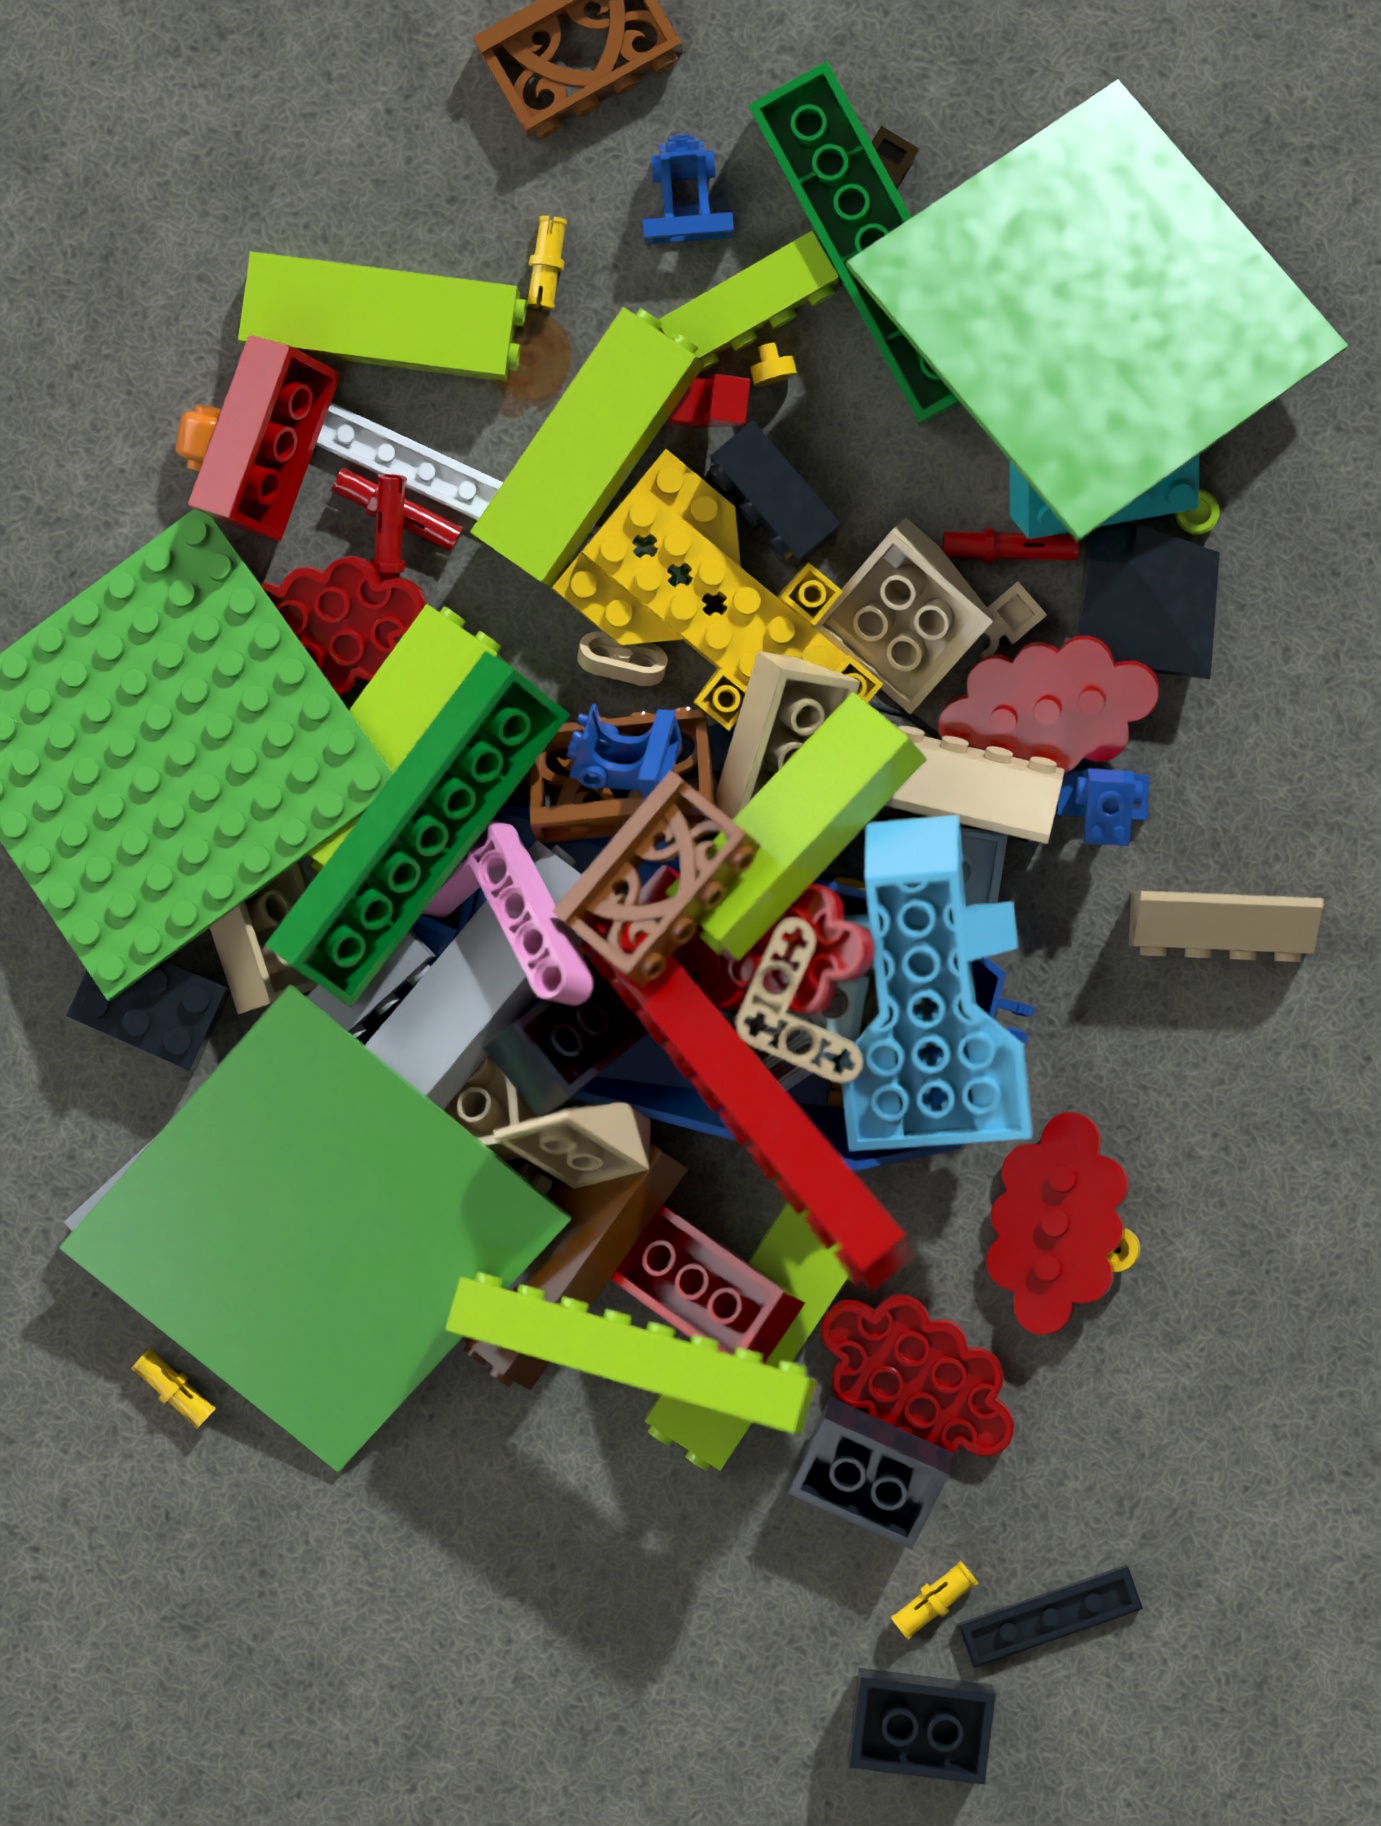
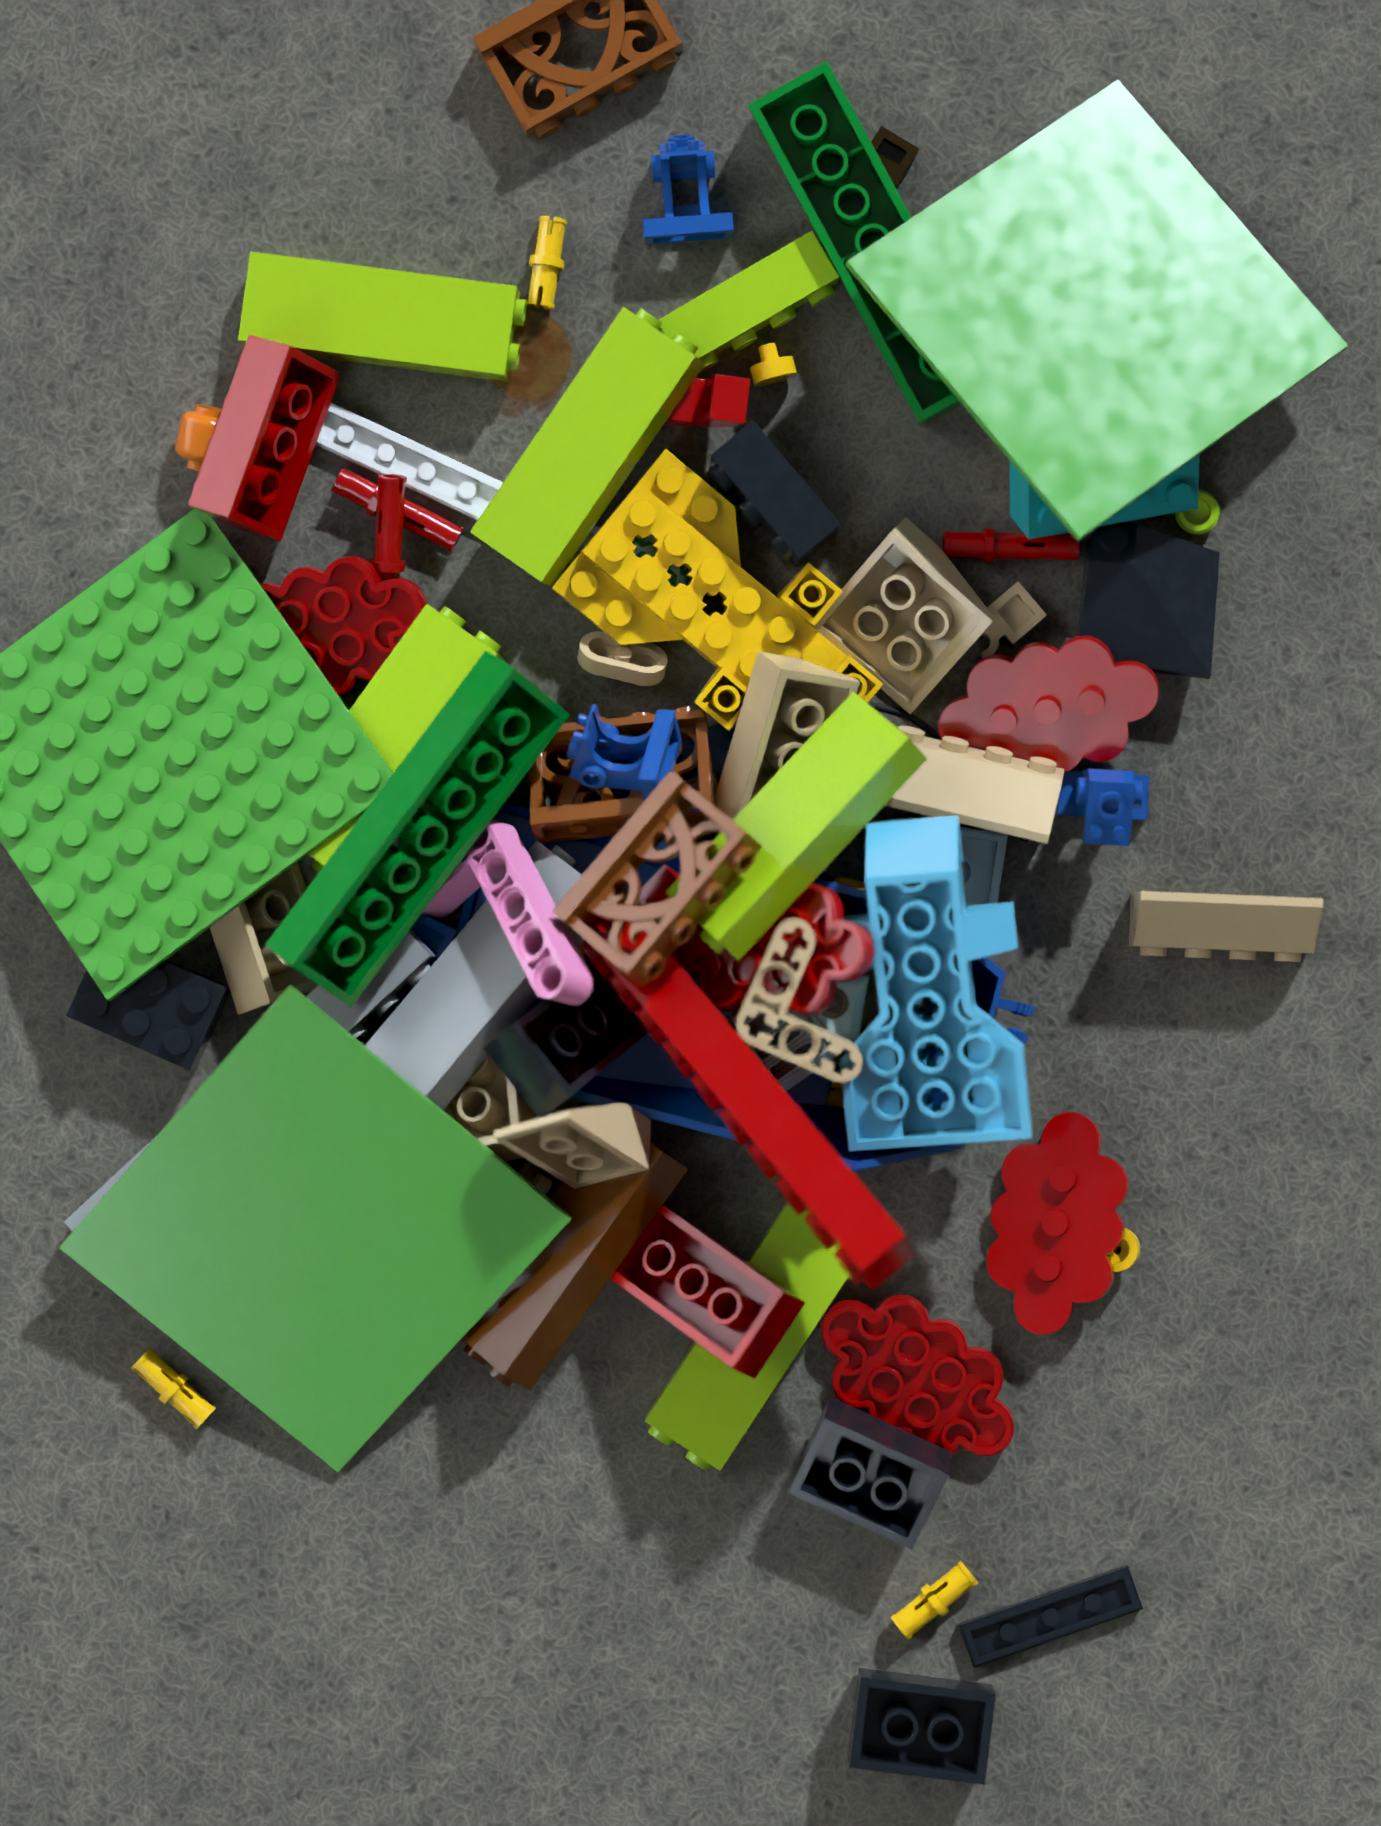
(631, 1354): lime brick -> none

